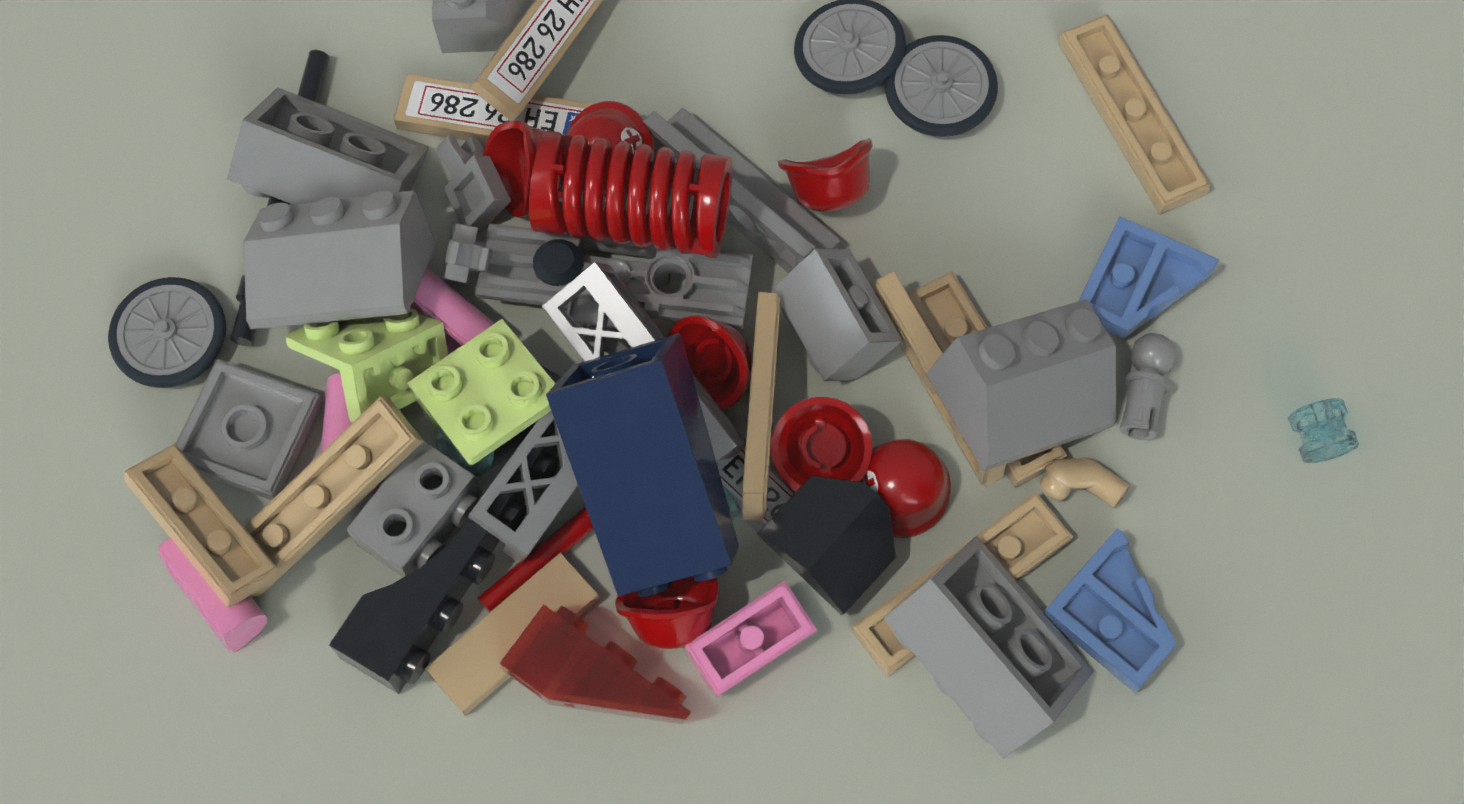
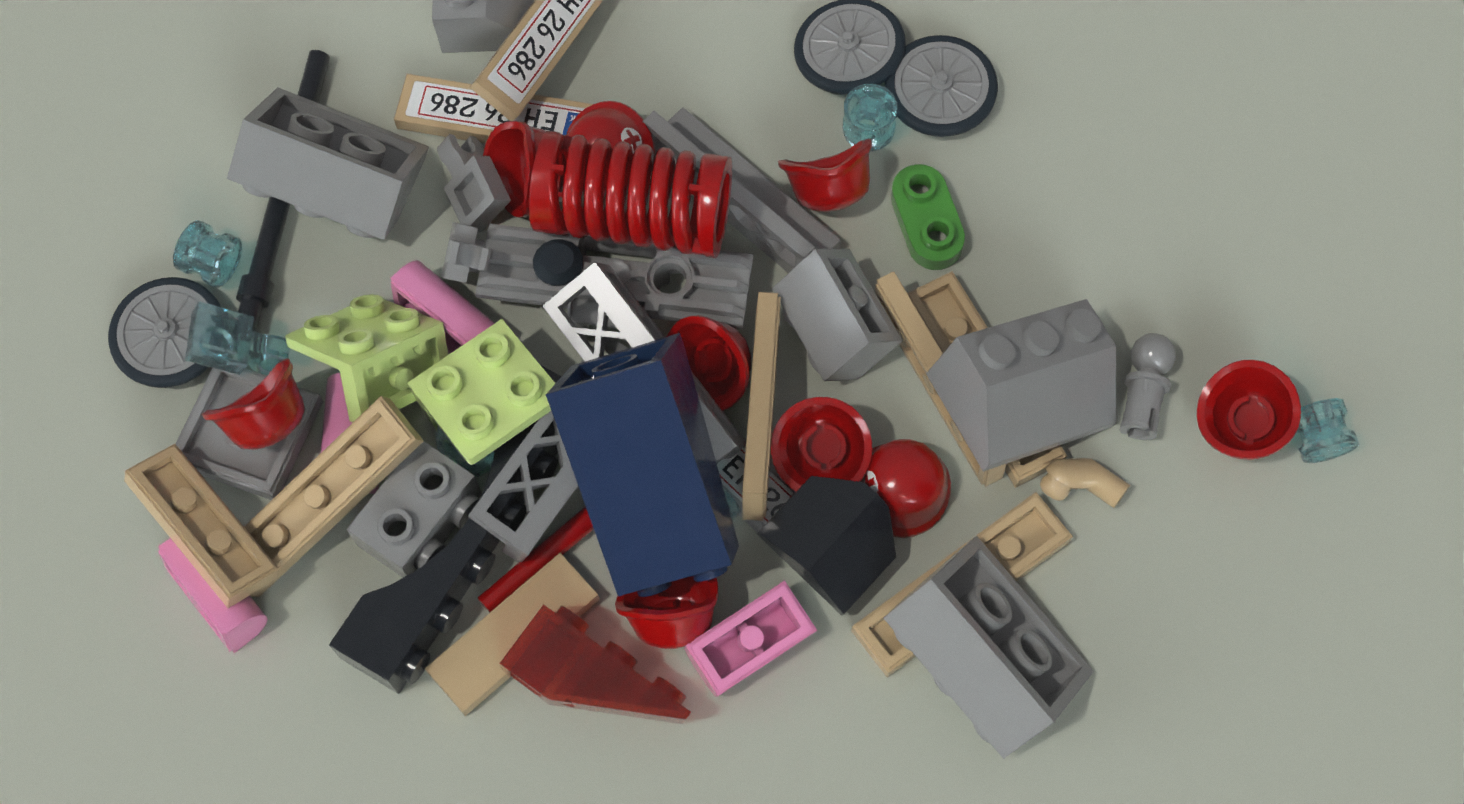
(207, 253): none -> clear light blue wheel
(227, 342): none -> clear light blue plate
(264, 413): none -> red helmet
(335, 259): light grey slope -> none
(873, 104): none -> clear light blue wheel
(926, 213): none -> bright green plate
(1114, 615): medium blue wing -> none
(1134, 114): tan tile -> none
(1142, 276): medium blue wing -> none
(1249, 410): none -> red helmet

